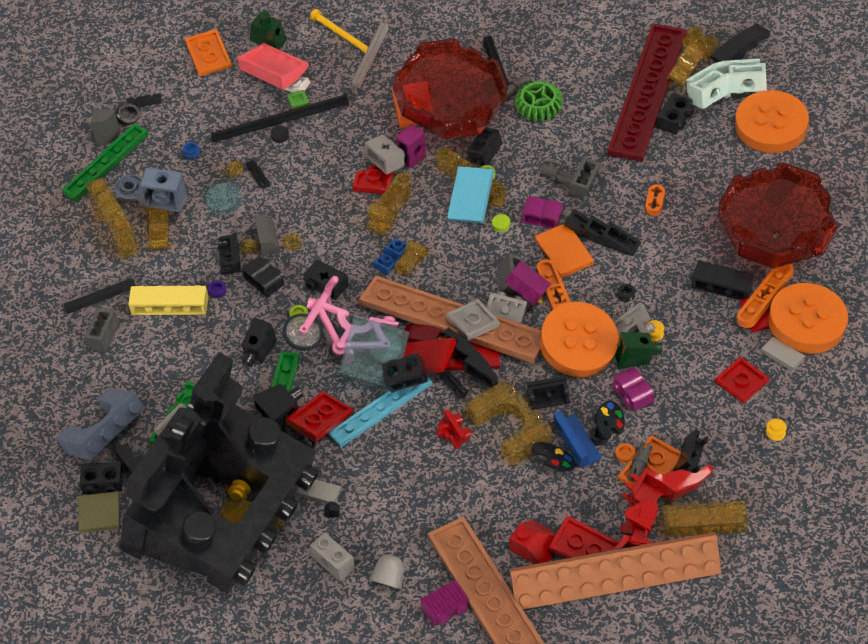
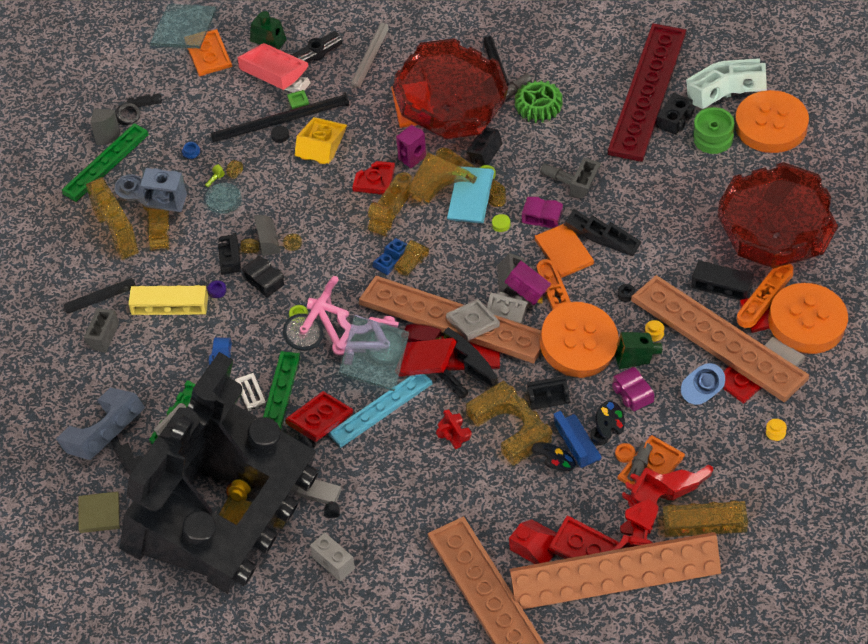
(101, 475): black brick -> none
(183, 26): none -> clear light blue piece
(218, 173): none -> lime hand
(220, 345): none -> blue leg
(255, 404): none -> white tile
(258, 174): black axle -> none
(258, 341): black torso -> none
(277, 403): black torso -> none
(316, 15): yellow bar -> none
(318, 47): none -> black piece
(318, 276): black brick -> none
(319, 140): none -> yellow slope
(384, 154): light grey brick -> none
(388, 571): light grey hair -> none
(405, 377): black brick -> none
(434, 175): none -> clear yellow arch
(445, 603): magenta brick -> none
(634, 320): light grey plate -> none
(659, 200): orange beam -> none
(691, 452): black hinge -> none
(696, 48): clear yellow piece -> none
(703, 383): none -> medium blue piece
(713, 130): none -> bright green wheel
(720, 338): none -> nougat plate
(740, 44): black slope -> none

